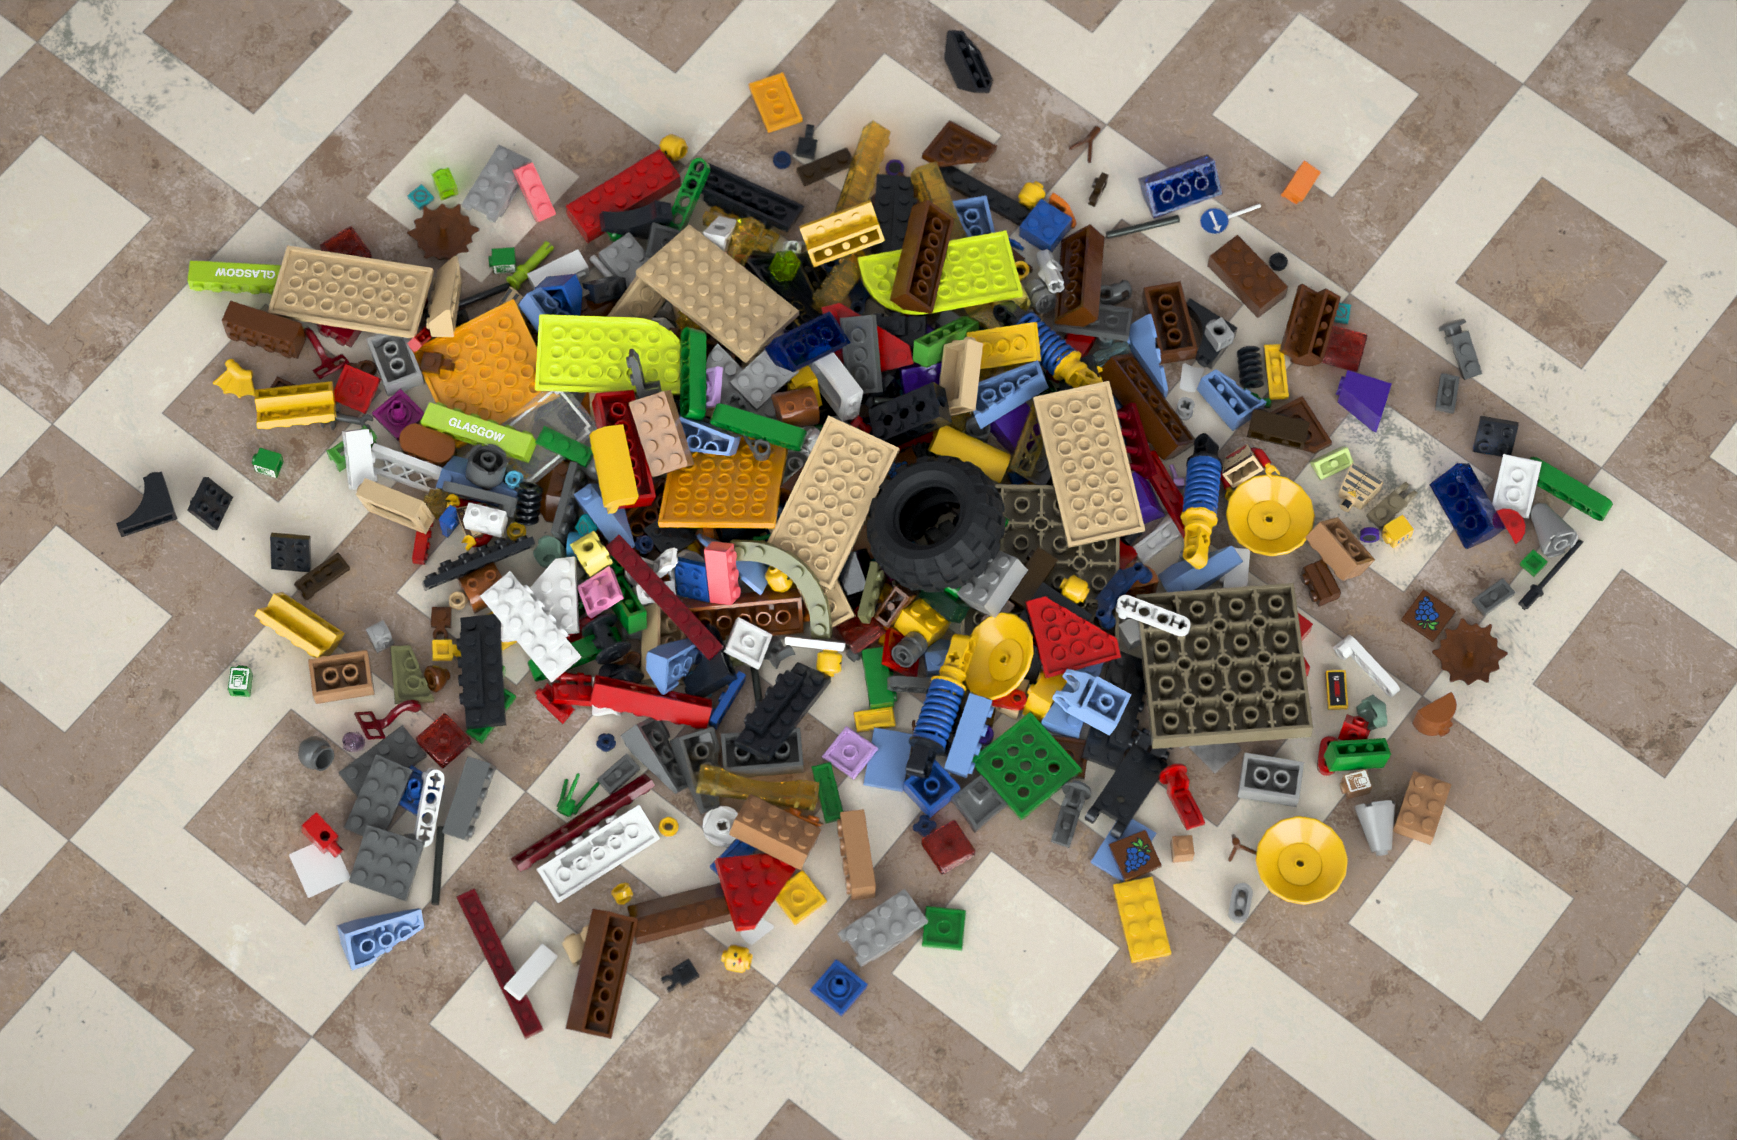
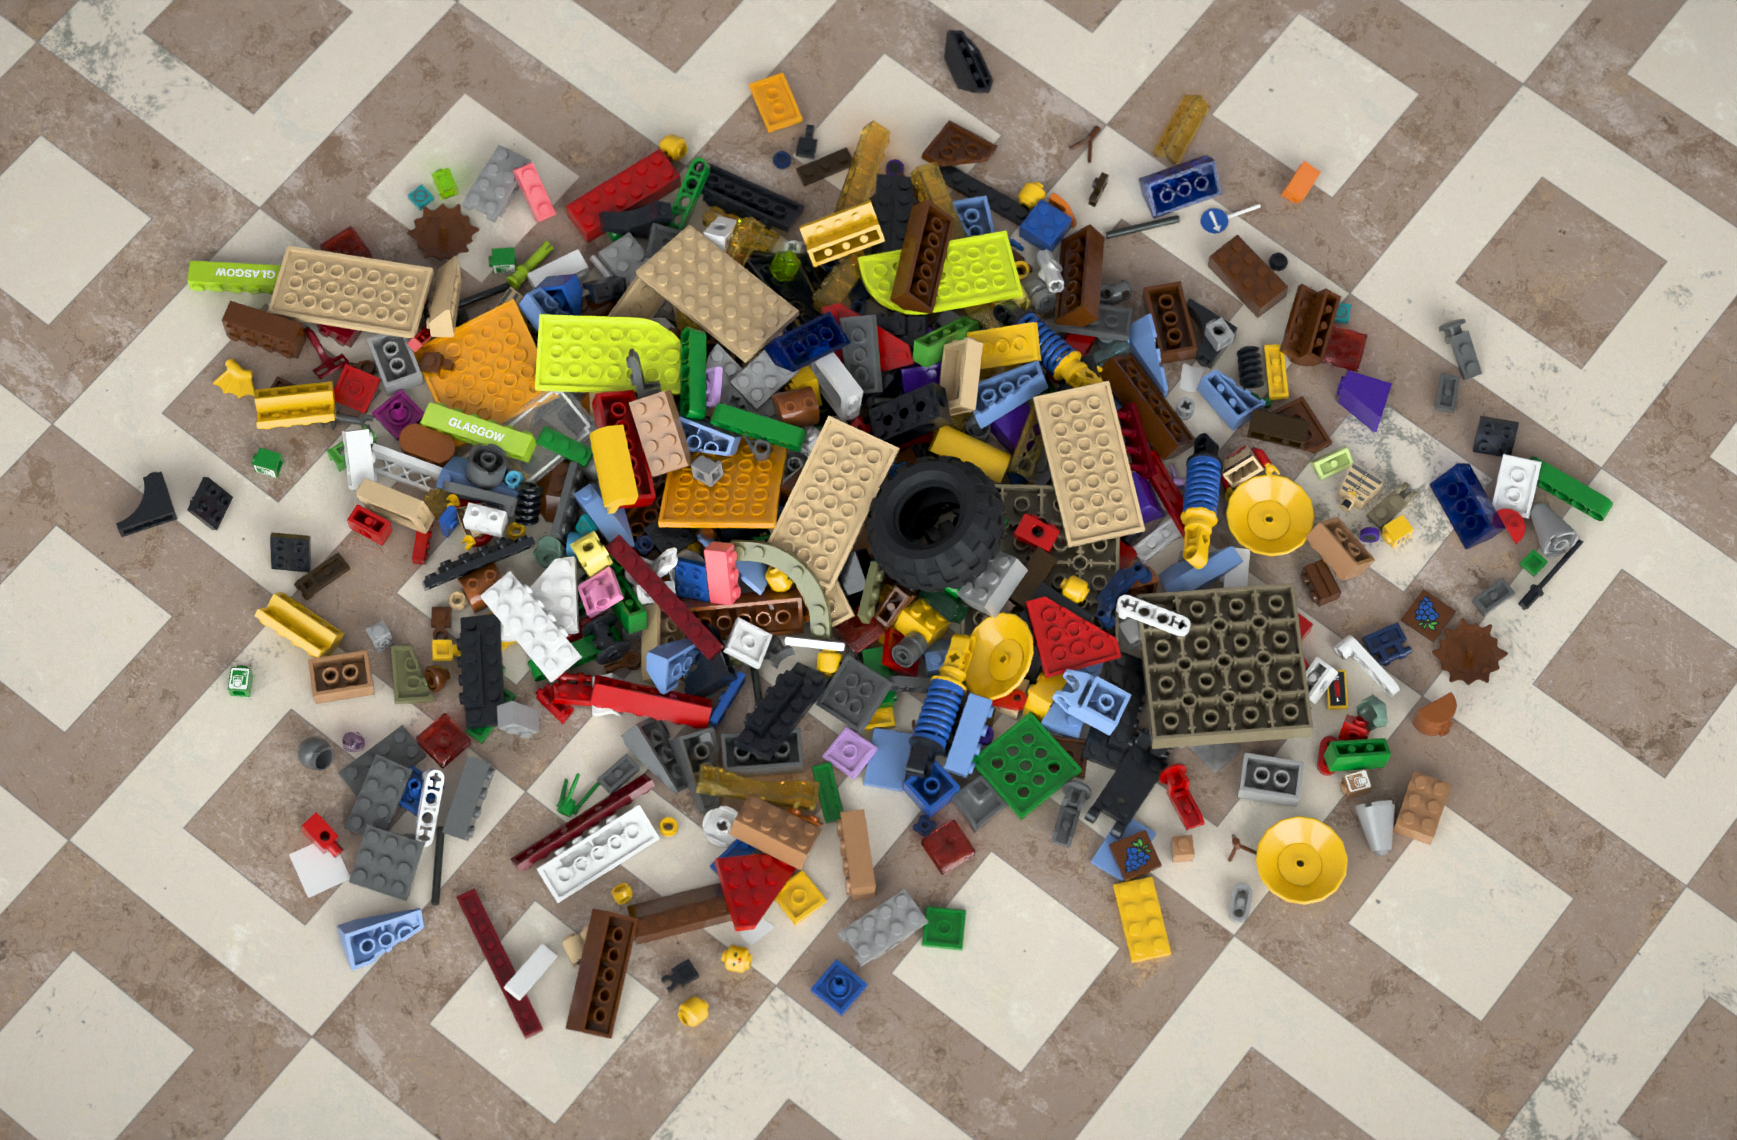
(369, 525): none -> red brick
(380, 724): dark red piece -> none
(518, 719): none -> light grey brick
(606, 737): dark blue plate -> none
(624, 672): black piece -> none
(693, 1011): none -> yellow head
(707, 470): none -> light grey brick
(854, 694): none -> dark grey plate
(1028, 524): none -> red brick
(1184, 128): none -> clear yellow fence
(1319, 677): none -> white brick
(1385, 639): none -> dark blue plate

